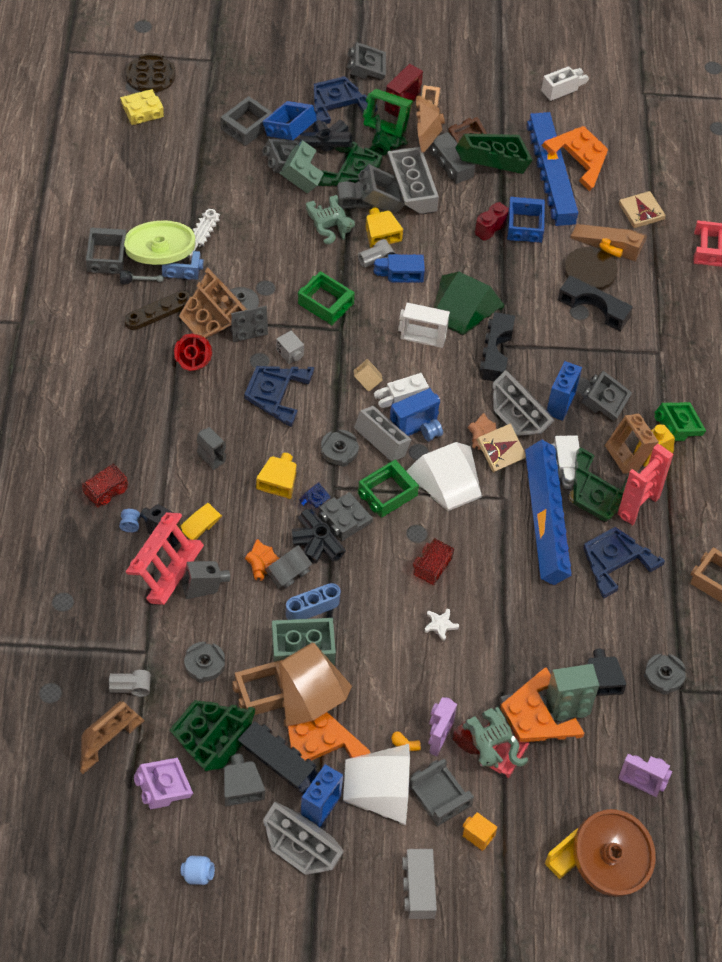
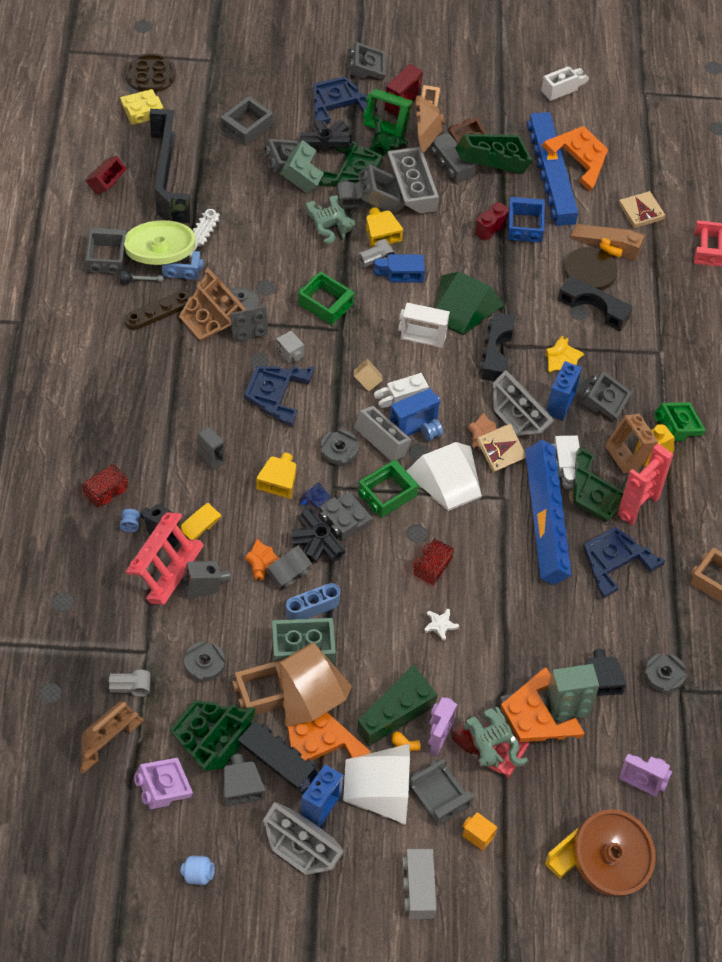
(106, 174): none -> dark red brick
(168, 205): none -> black panel
(193, 352): red cylinder -> none
(276, 125): blue window -> none
(397, 706): none -> dark green wedge
(560, 353): none -> yellow arm

